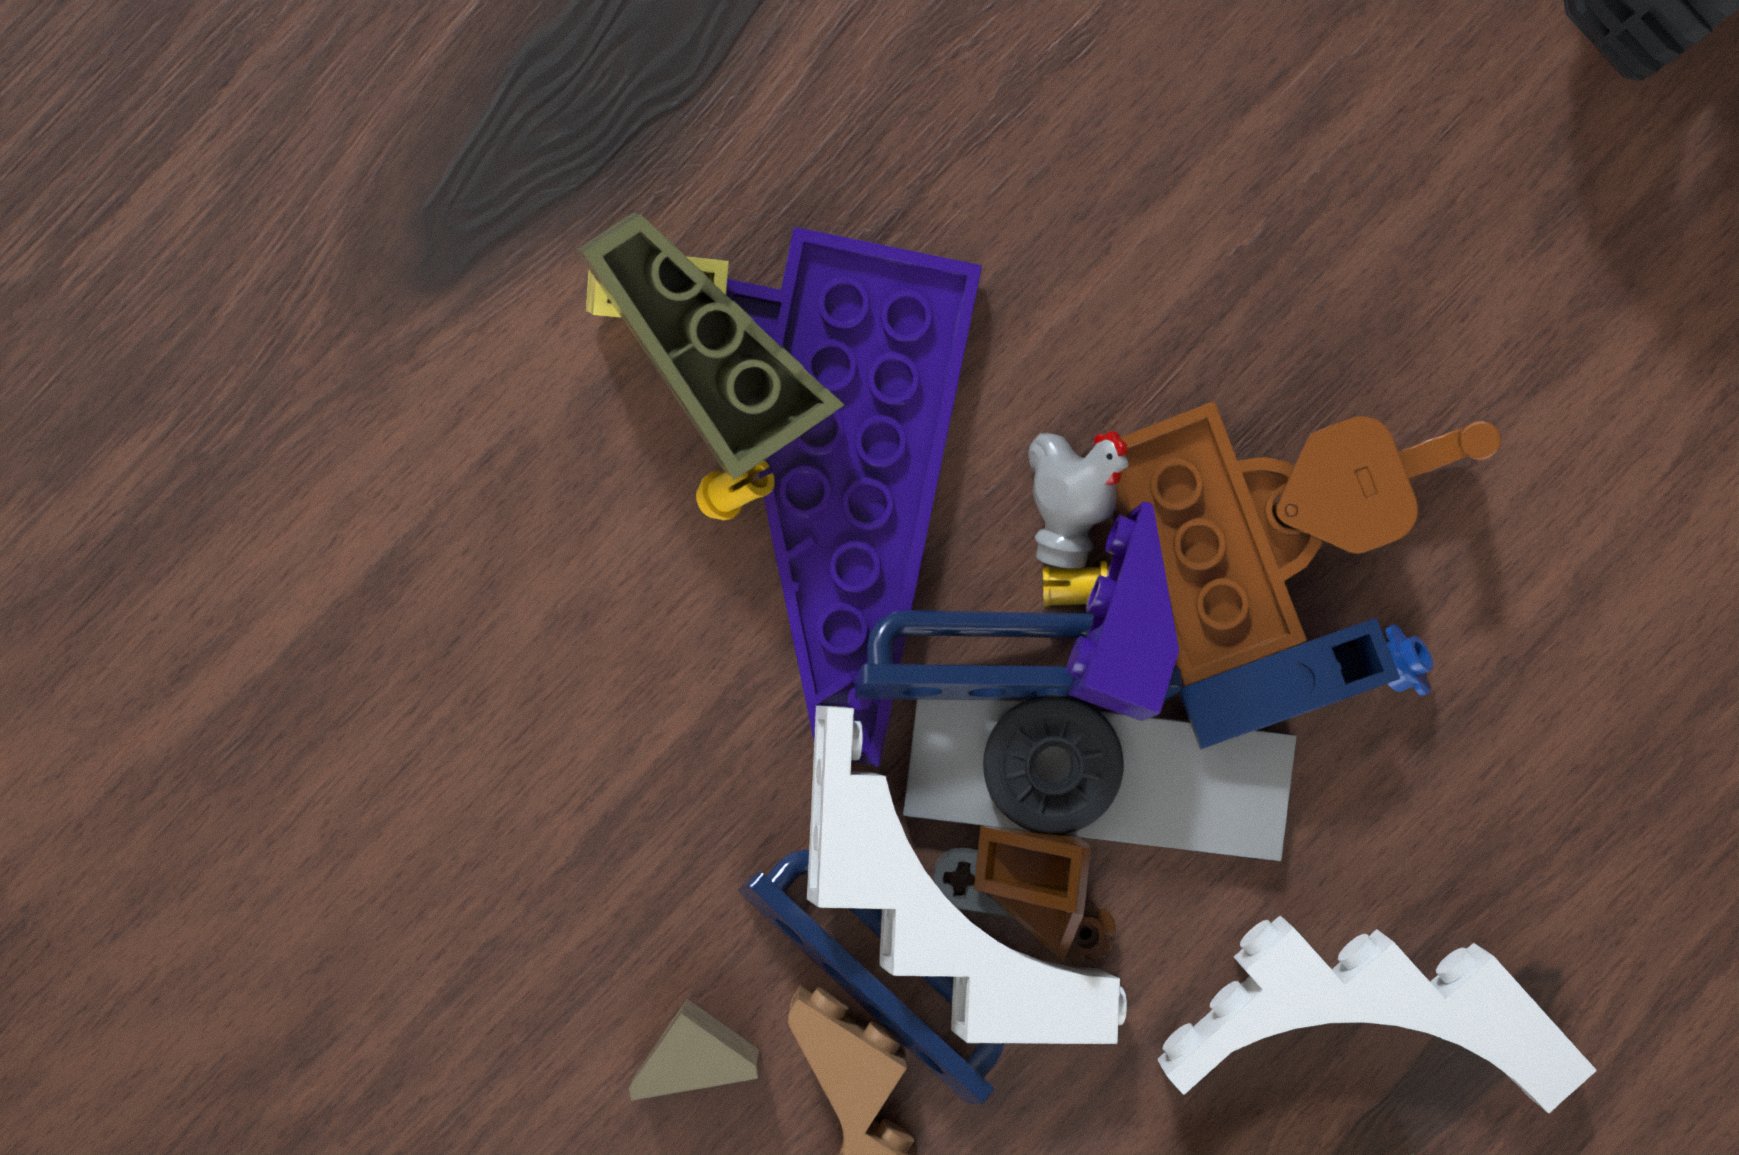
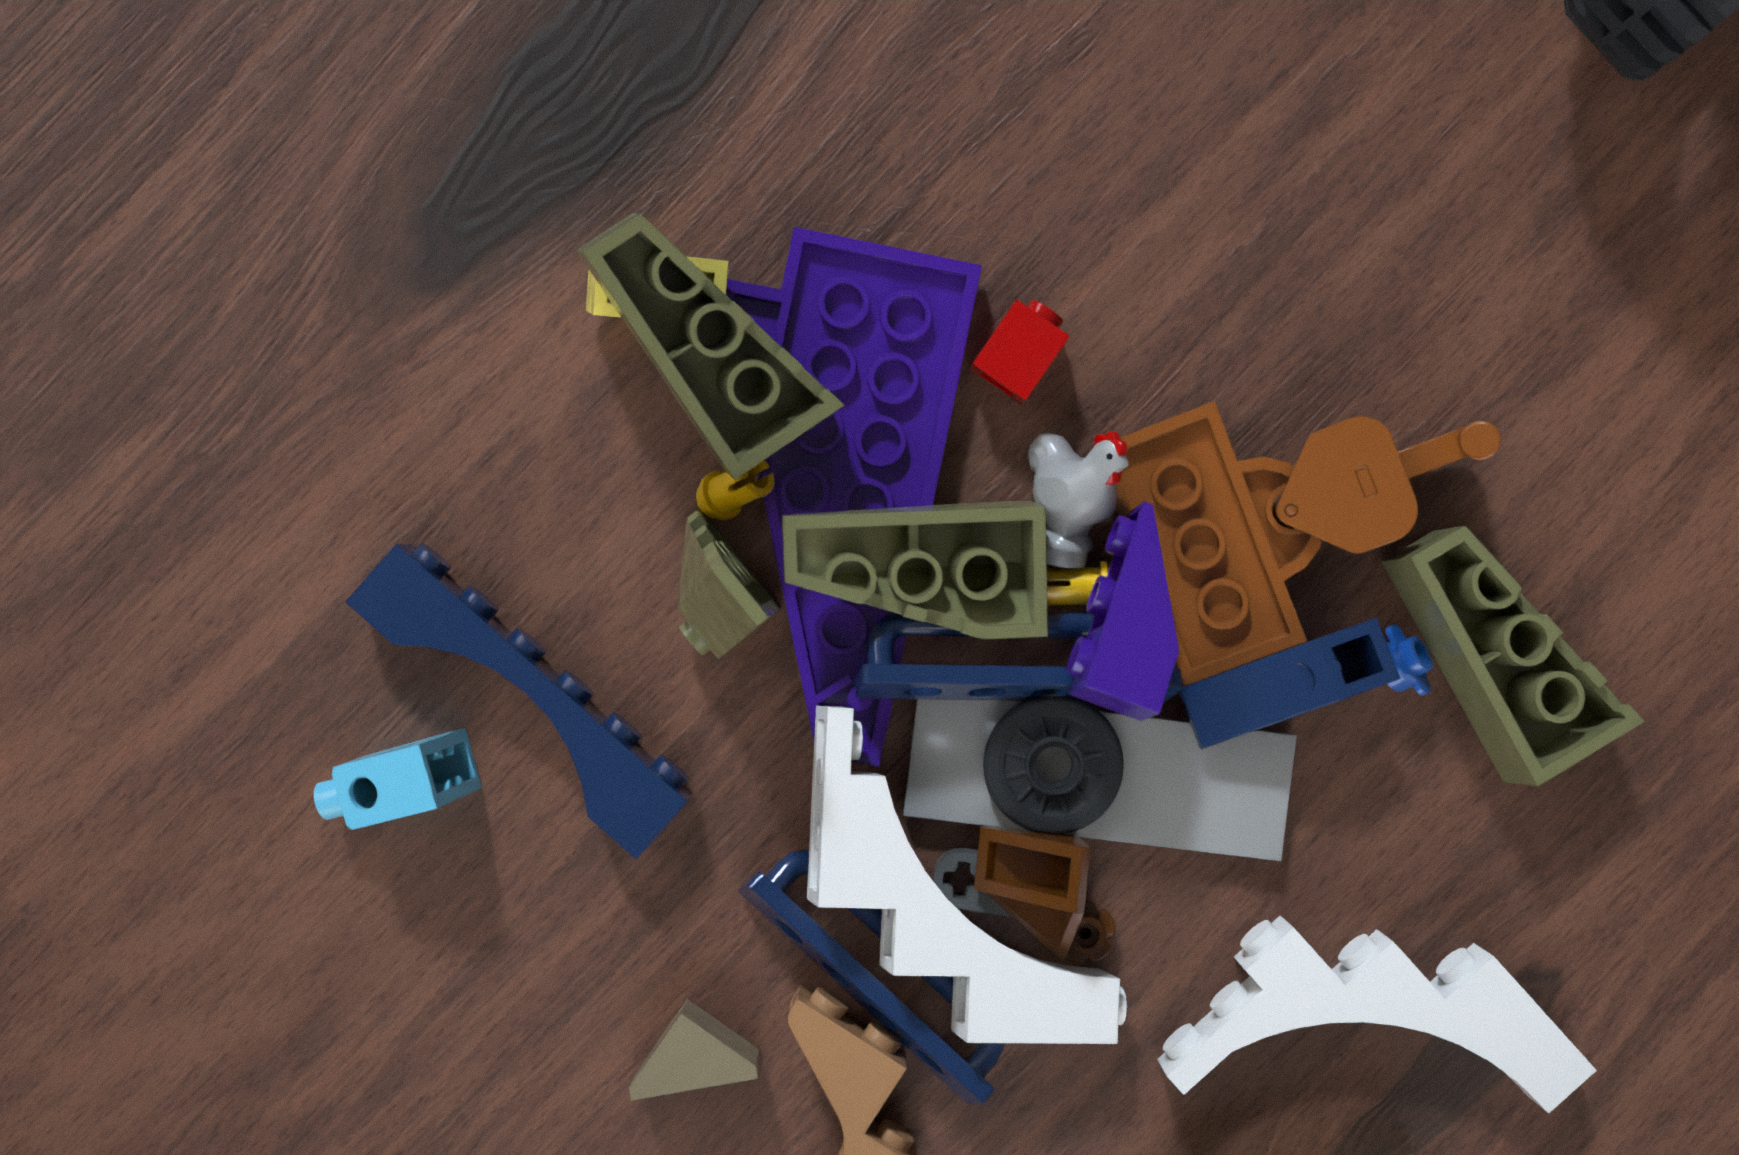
(400, 781): none -> medium azure torso
(622, 785): none -> dark blue arch
(718, 591): none -> olive wedge
(937, 564): none -> olive wedge
(1021, 349): none -> red brick
(1504, 660): none -> olive wedge

